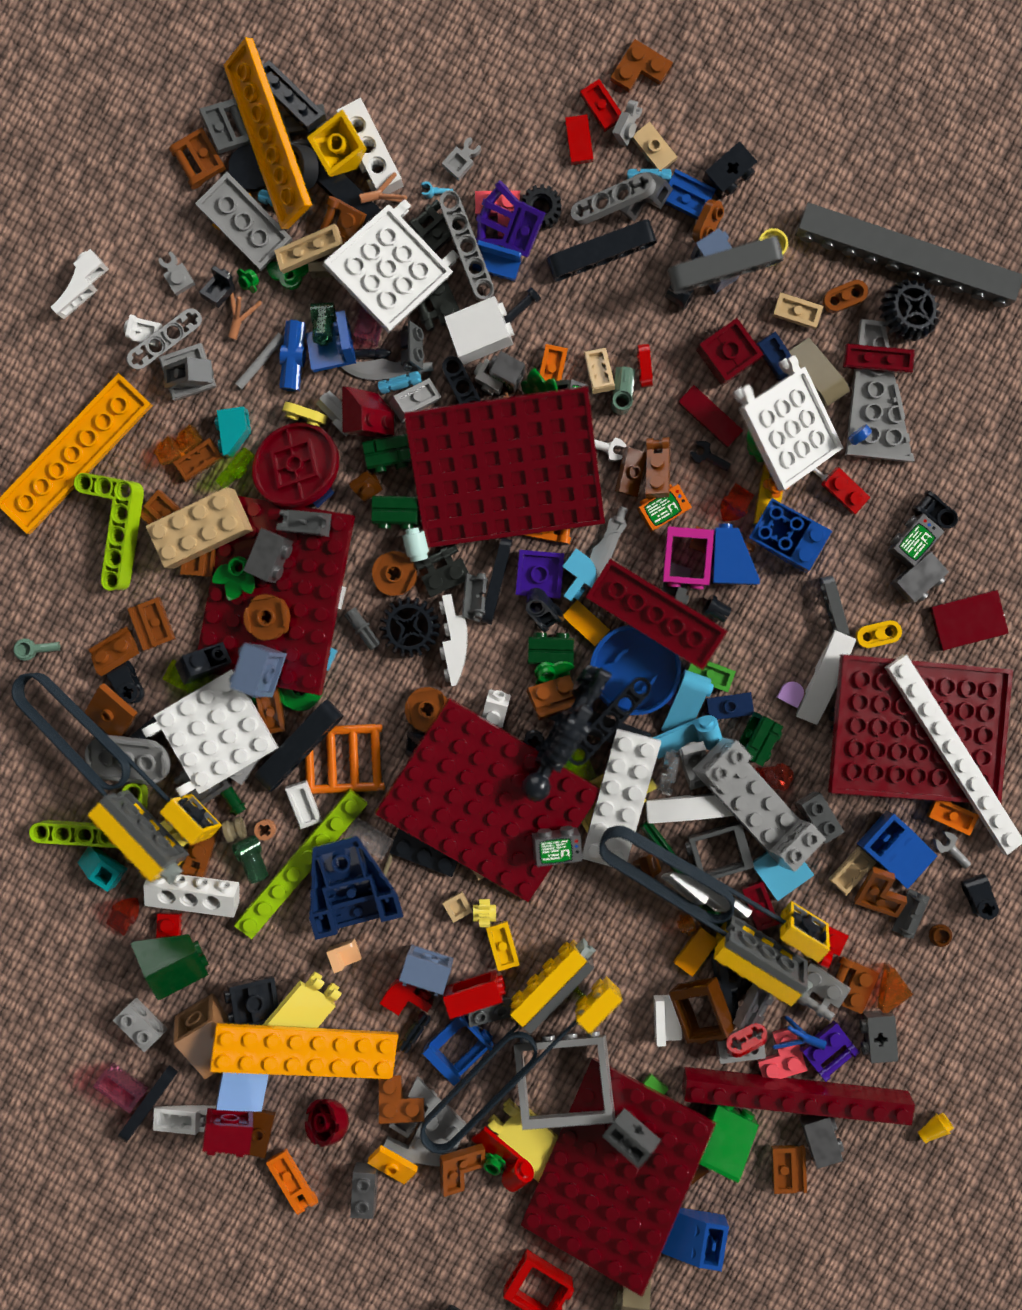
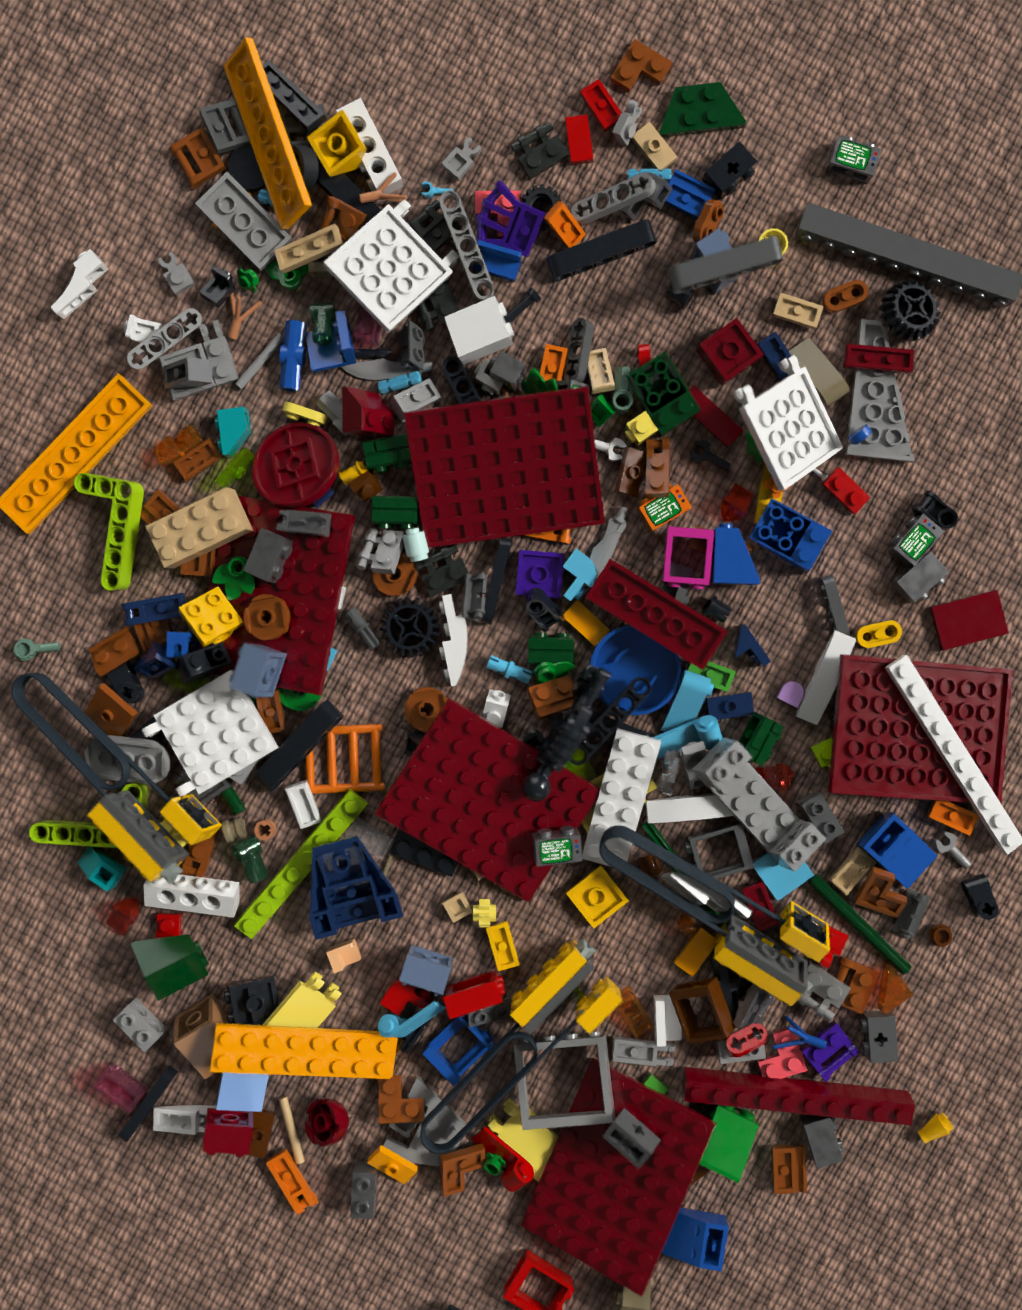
(153, 609): none -> dark blue plate
(155, 662): none -> dark blue slope
(179, 643): none -> blue hinge
(211, 617): none -> yellow plate
(220, 355): none -> light grey hinge
(291, 1129): none -> tan bar
(353, 472): none -> yellow pin
(387, 554): none -> light grey plate
(400, 1026): none -> medium azure door
(509, 669): none -> medium azure pin
(543, 156): none -> pearl dark grey plate
(564, 225): none -> orange plate
(576, 335): none -> dark grey beam
(597, 896): none -> yellow plate
(601, 410): none -> green plate
(628, 999): none -> clear orange slope
(640, 429): none -> light yellow brick
(640, 1052): none -> light grey hinge
(663, 393): none -> dark green slope
(701, 110): none -> dark green wing
(746, 641): none -> dark blue slope
(822, 753): none -> lime plate
(853, 159): none -> brick
(859, 924): none -> dark green axle

